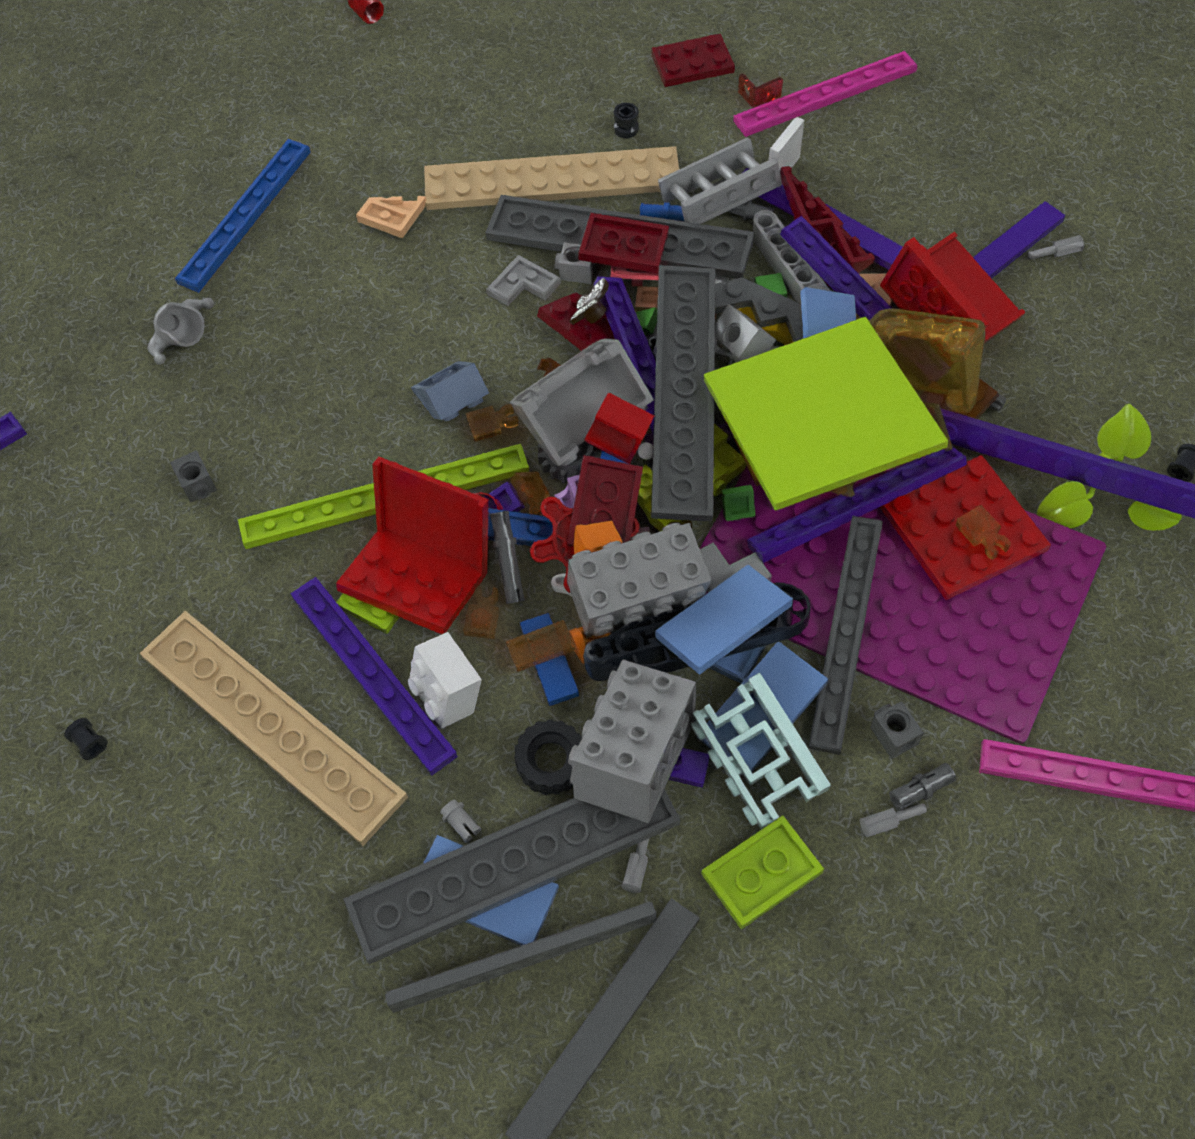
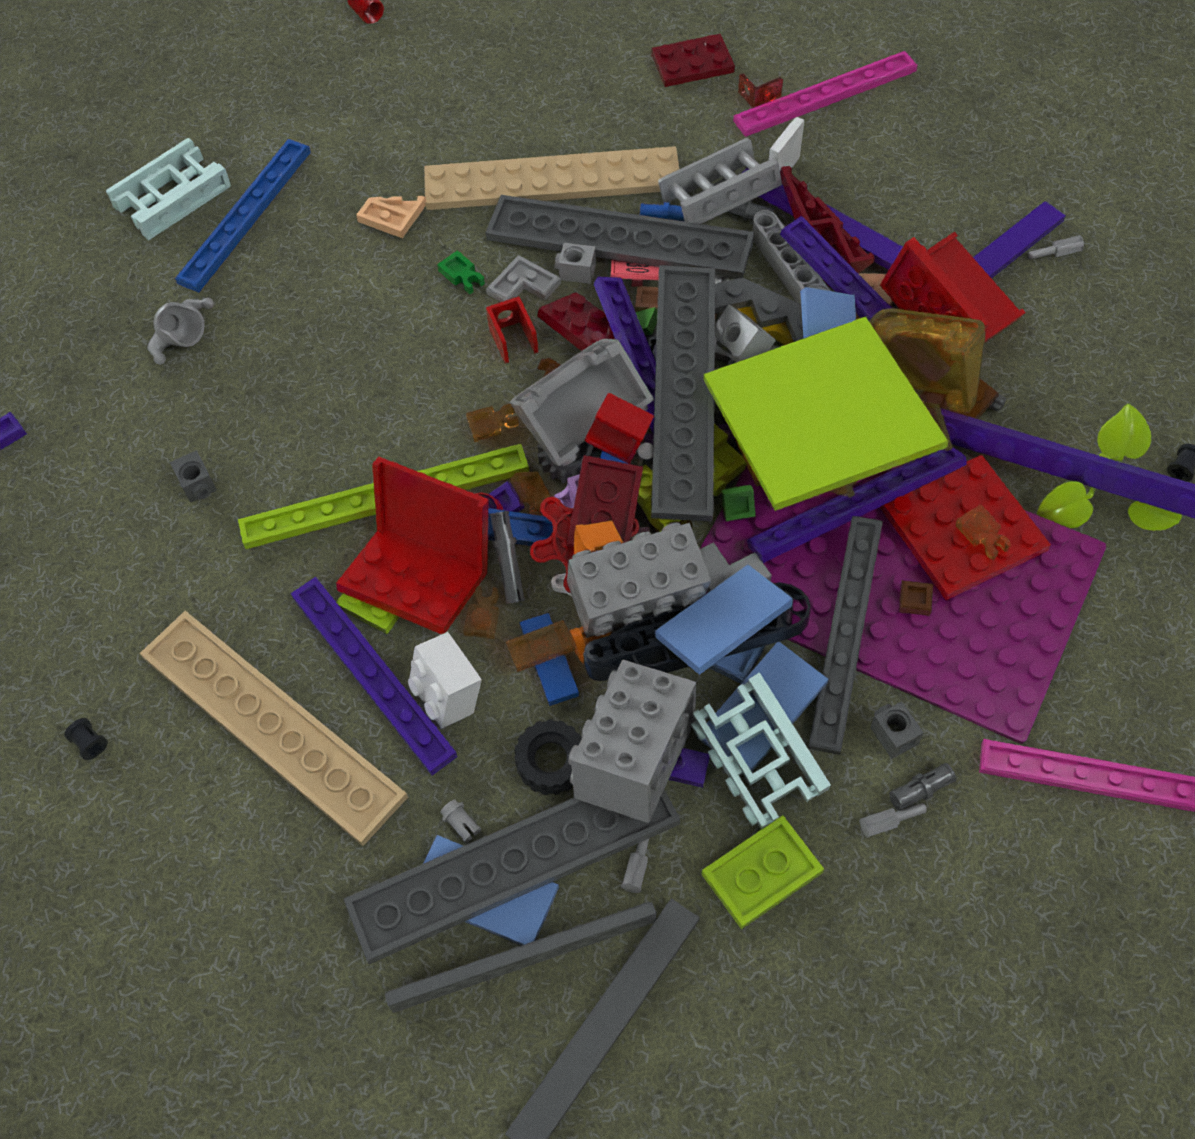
(176, 202): none -> light aqua fence
(451, 390): sand blue slope -> none
(460, 269): none -> green plate
(518, 315): none -> red piece
(589, 304): dark brown animal -> none
(623, 243): dark red plate -> none
(626, 120): black wheel -> none
(772, 282): bright green tile -> none
(915, 598): none -> reddish brown tile

